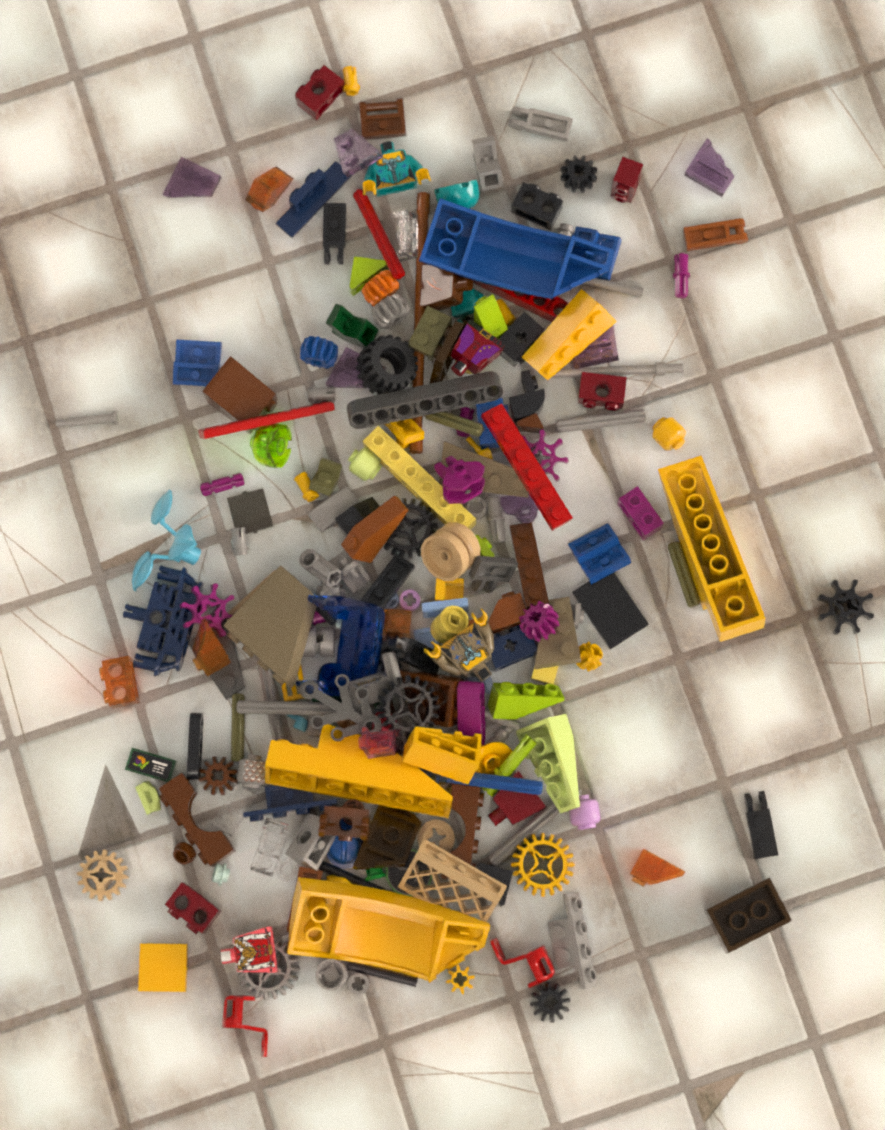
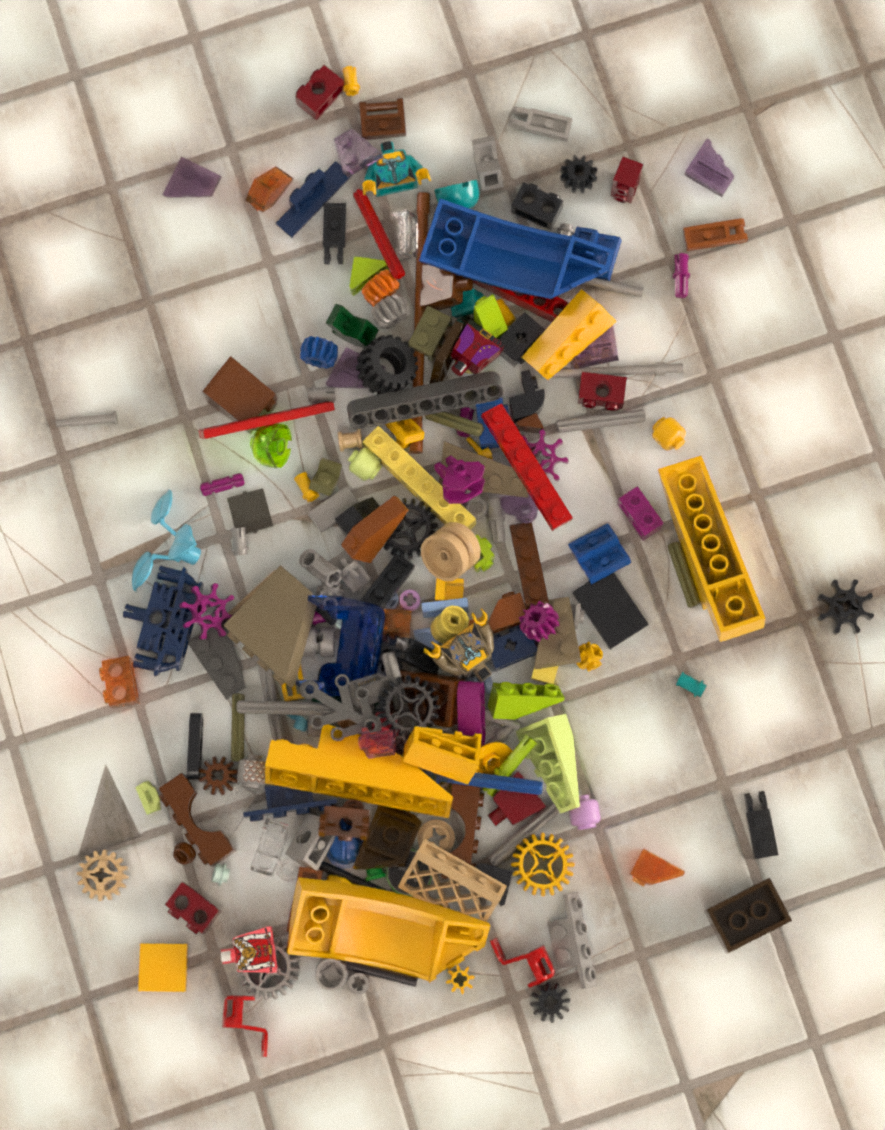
(150, 765): tile -> none
(196, 362): blue slope -> none
(208, 650): clear orange slope -> none
(350, 440): none -> tan bush
(489, 571): dark grey hinge -> none
(691, 684): none -> teal pin

